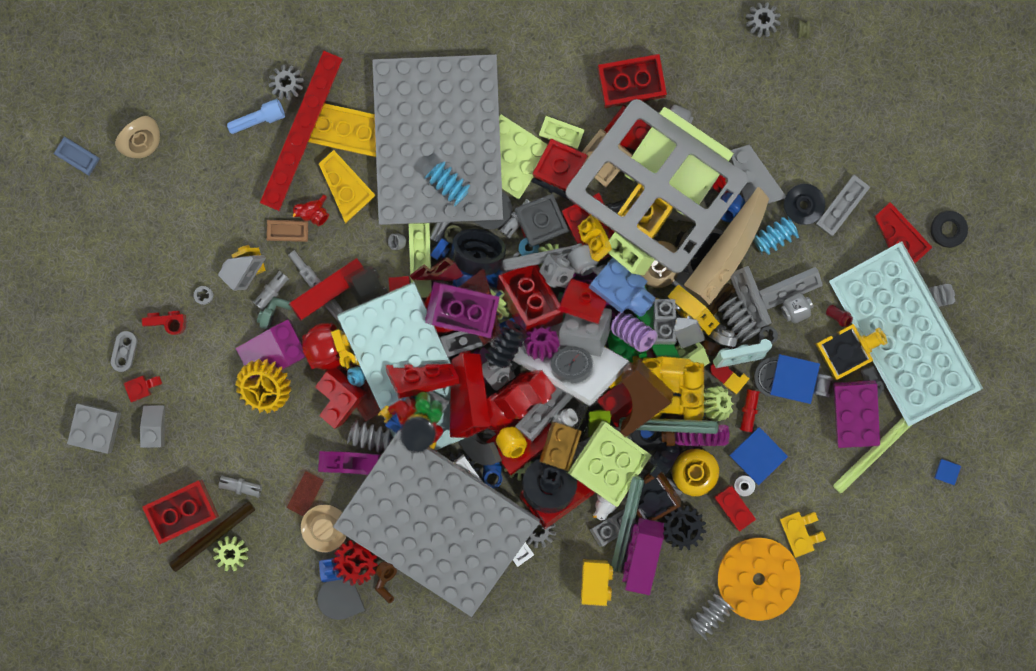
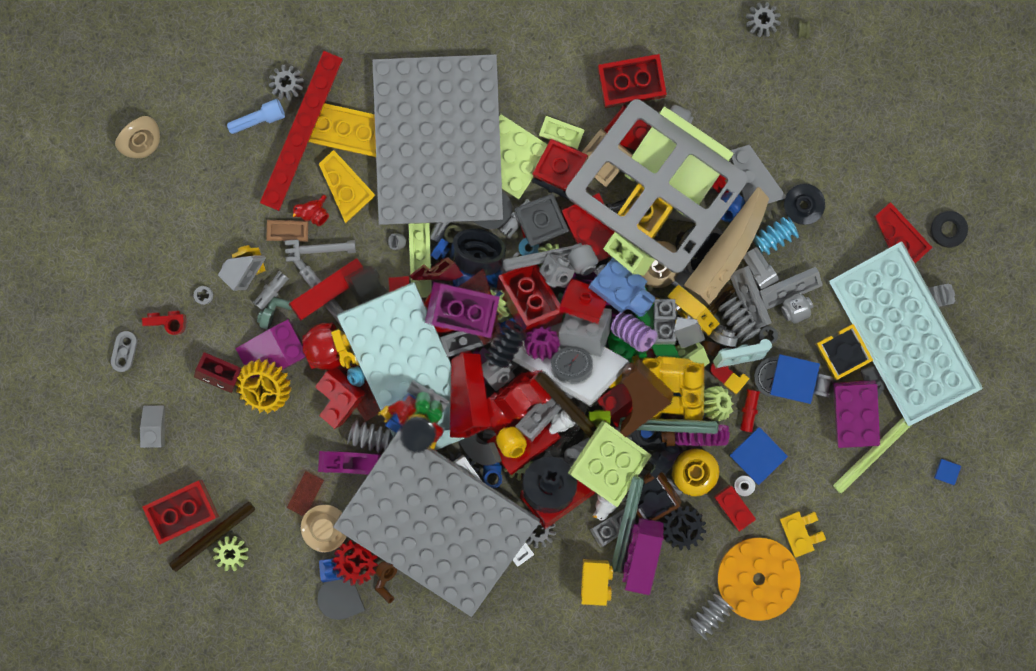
(76, 156): sand blue tile -> none
(94, 428): light grey brick -> none
(140, 388): red plate -> none
(217, 372): none -> dark red brick
(240, 486): light grey pin -> none
(297, 249): none -> light grey hinge
(413, 380): red wing -> none
(448, 182): medium azure piece -> none
(560, 446): pearl gold plate -> none
(565, 403): none -> dark brown axle
(595, 236): yellow slope -> none
(762, 272): none -> light grey piece
(840, 316): dark red pin -> none
(842, 205): light grey plate -> none
(873, 340): yellow bush -> none

